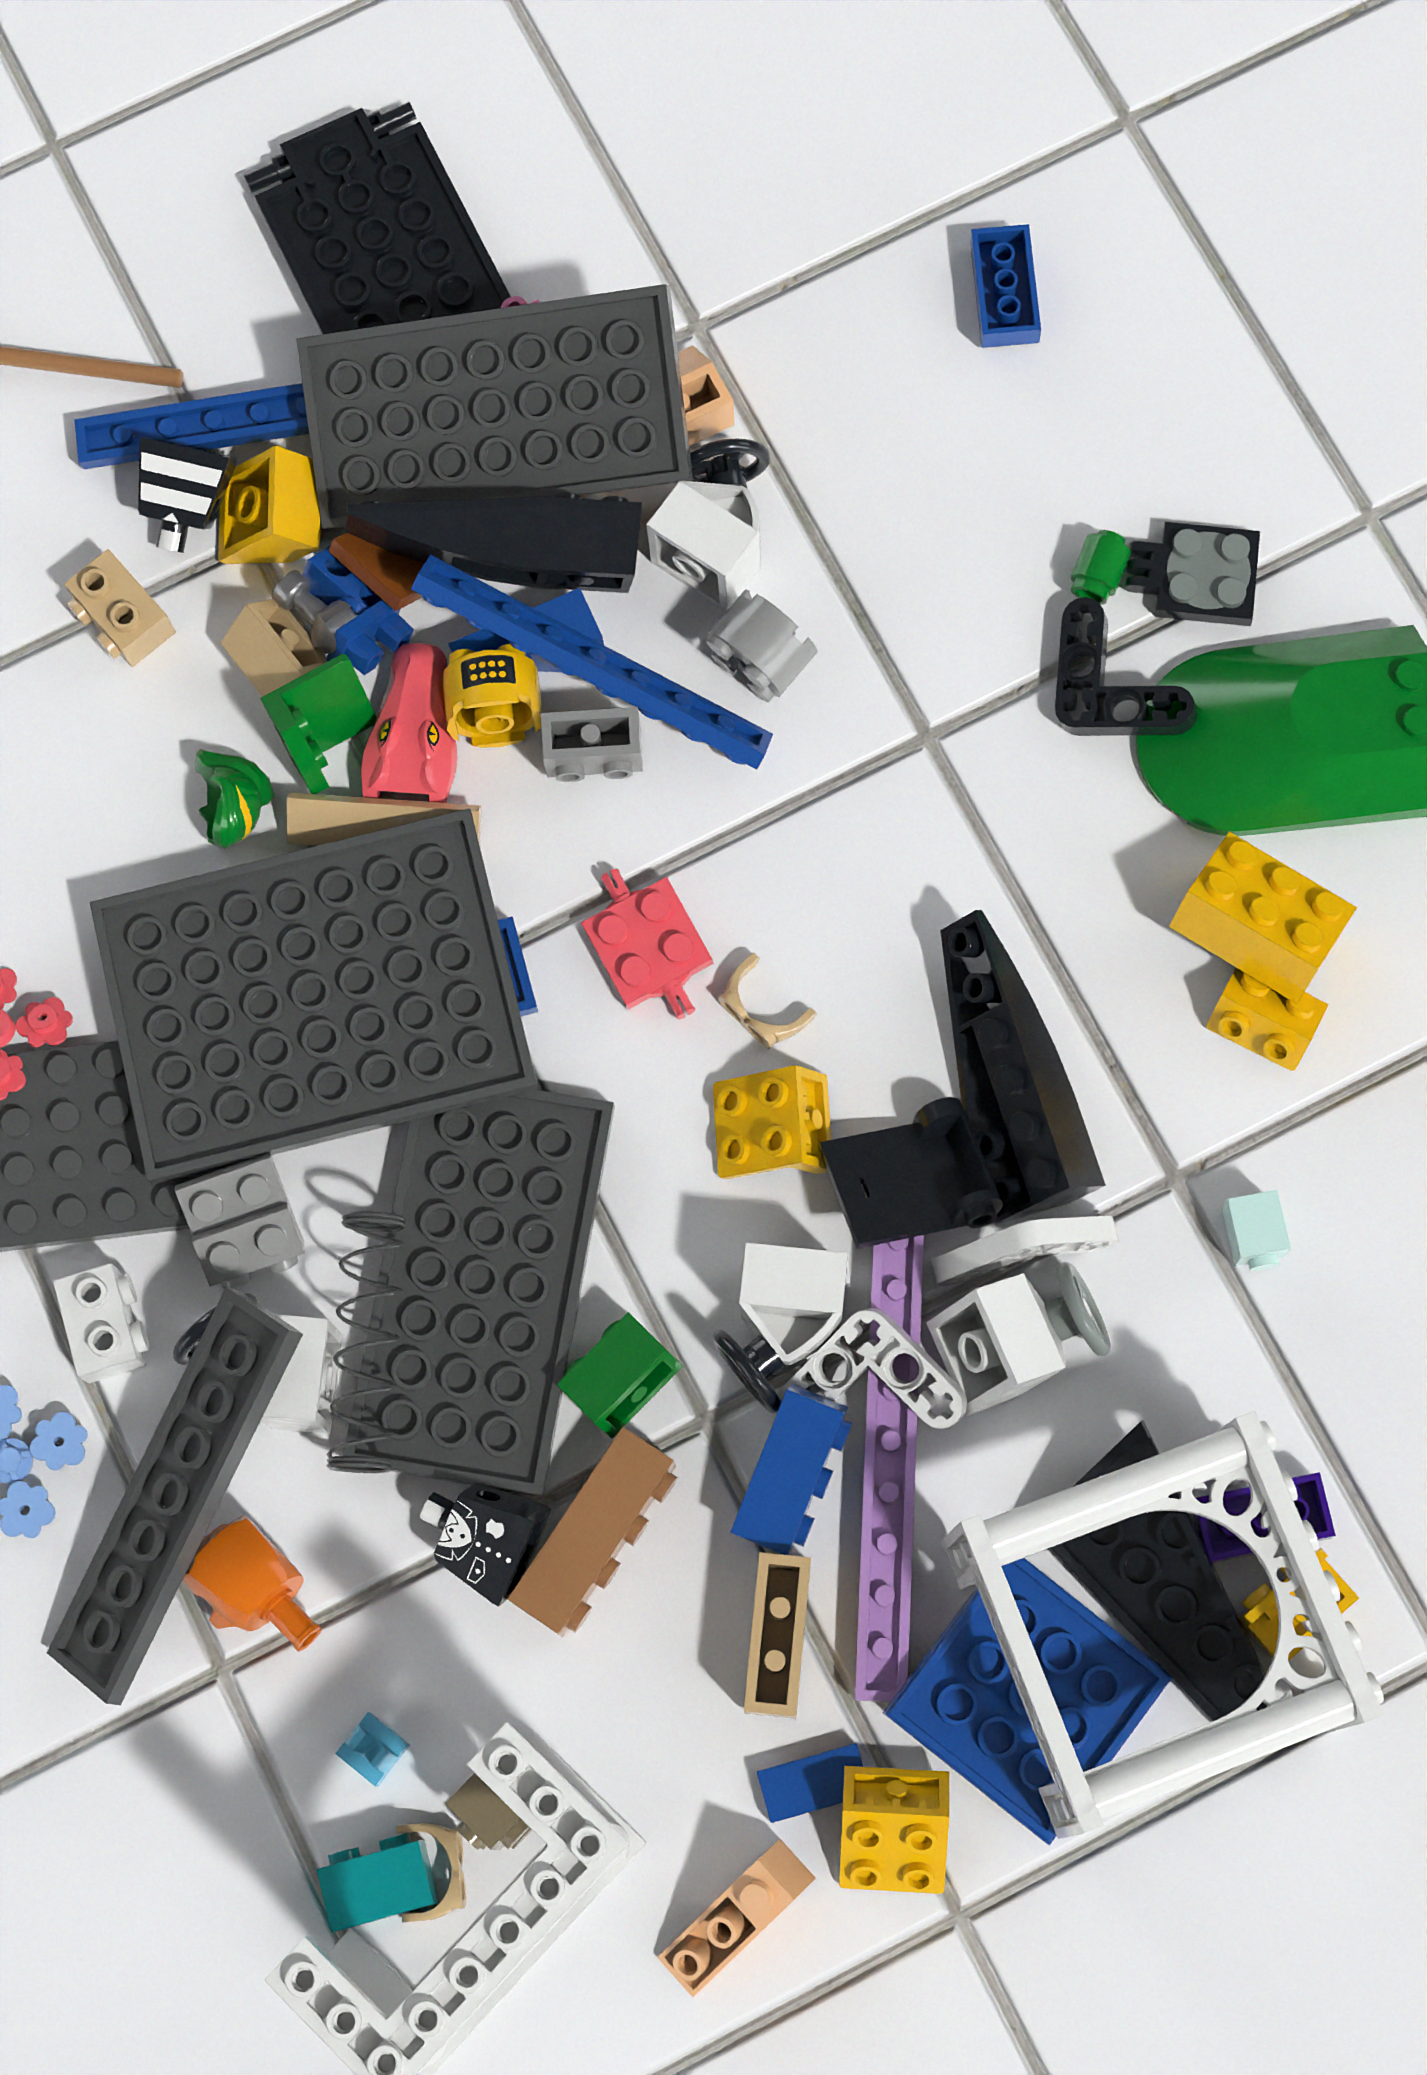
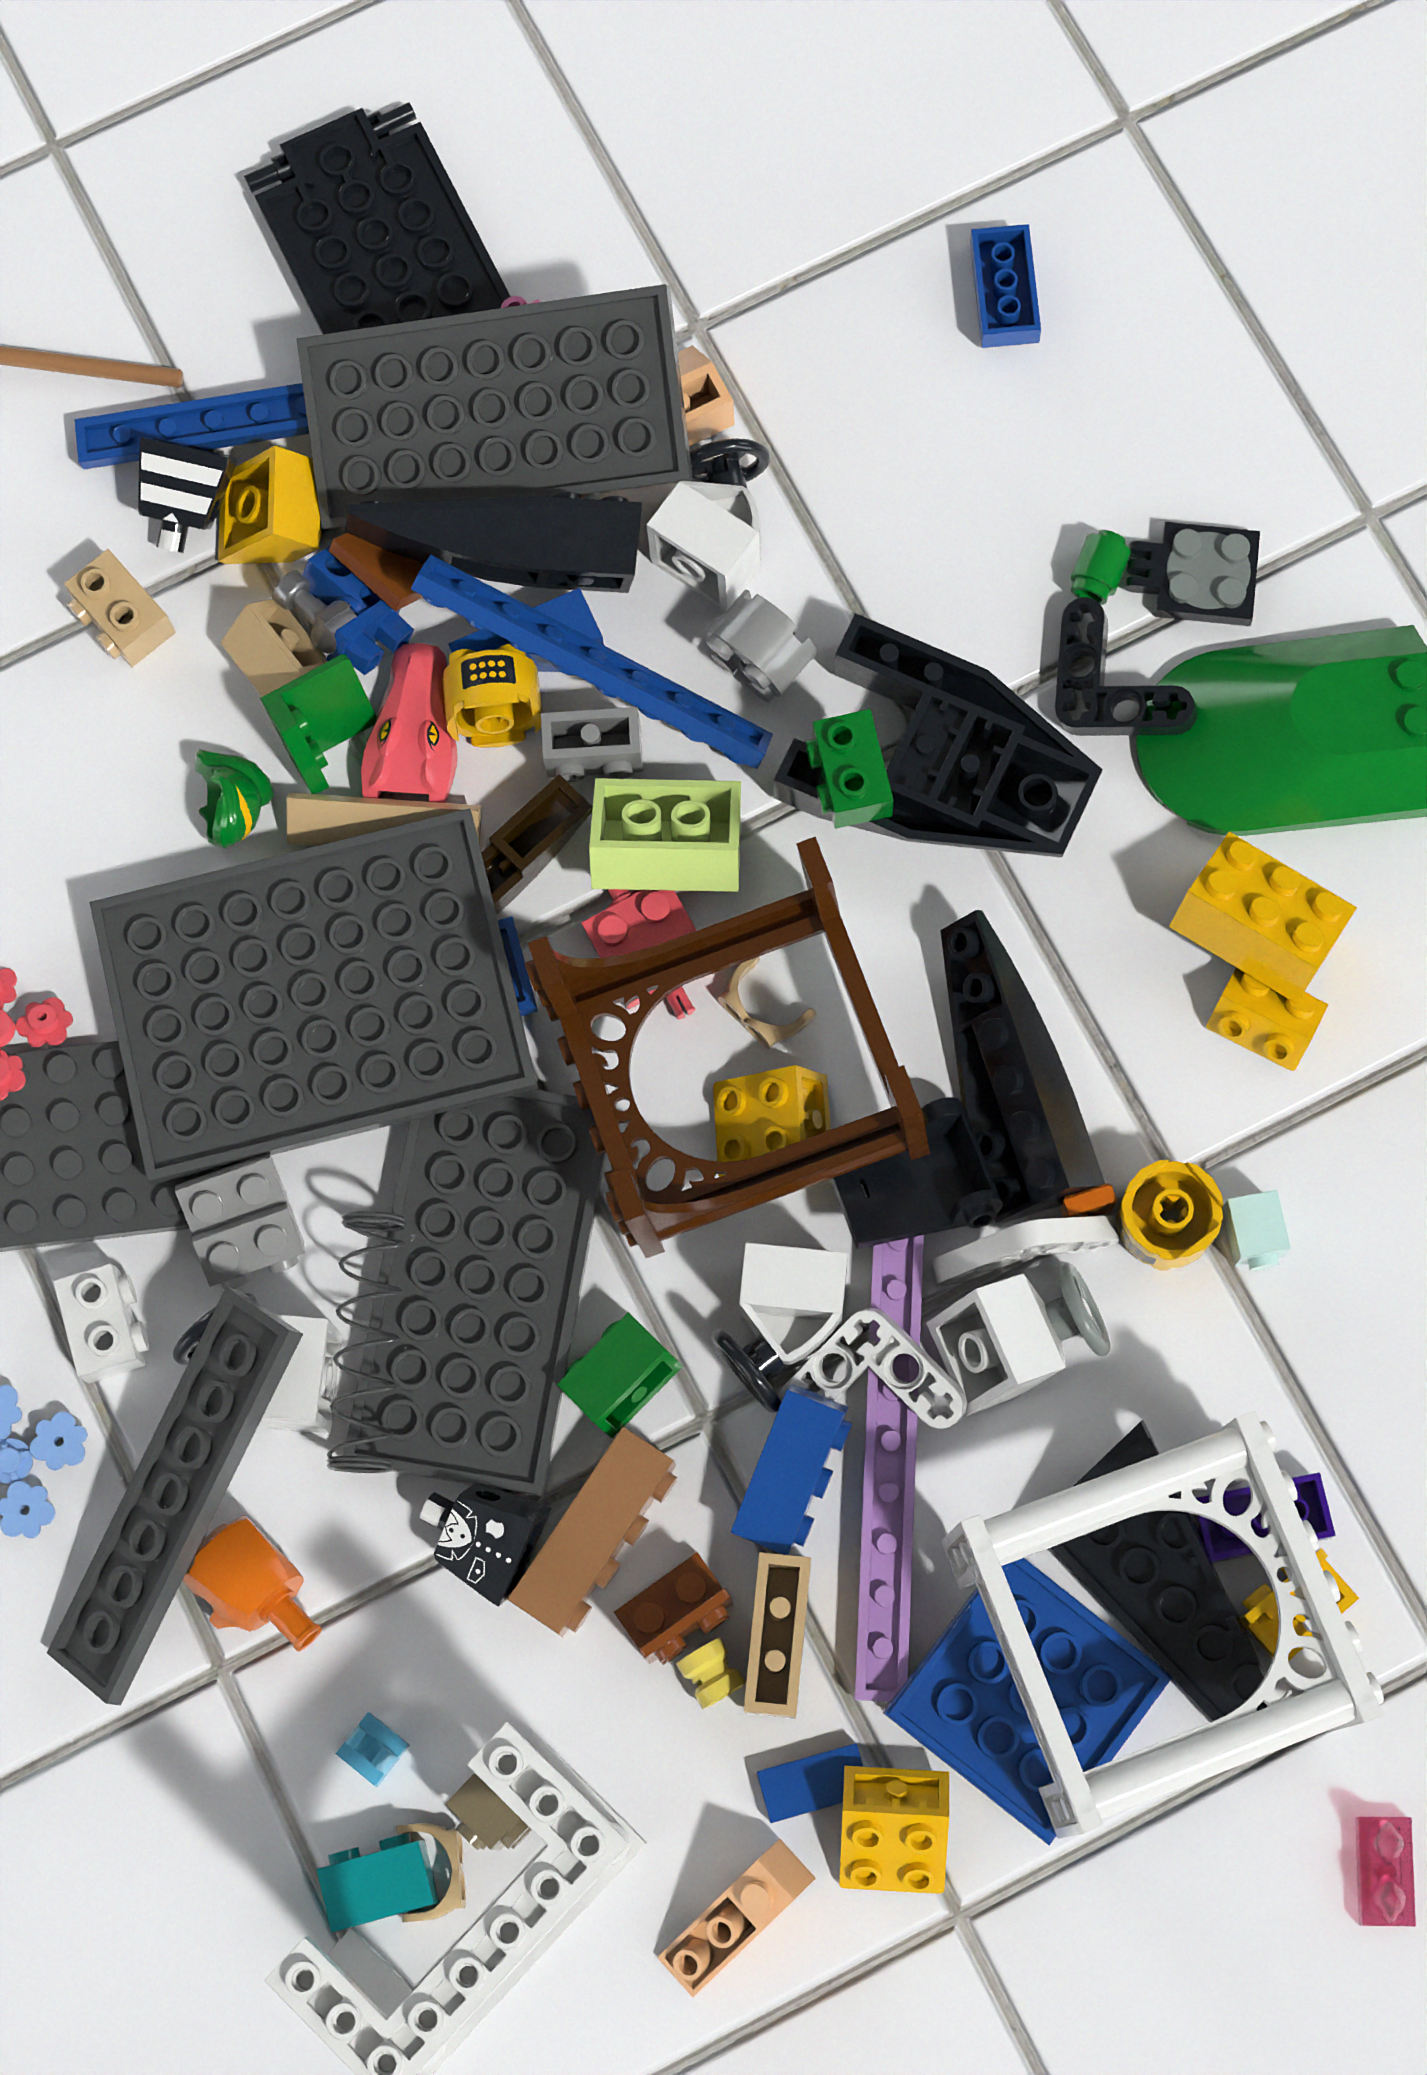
(532, 839): none -> dark brown slope
(590, 989): none -> reddish brown arch
(665, 835): none -> yellowish green brick
(674, 1610): none -> dark orange bracket
(710, 1672): none -> light yellow wheel
(851, 769): none -> green brick
(972, 761): none -> black wedge
(1089, 1202): none -> orange tile
(1168, 1187): none -> yellow brick
(1385, 1871): none -> clear pink tile

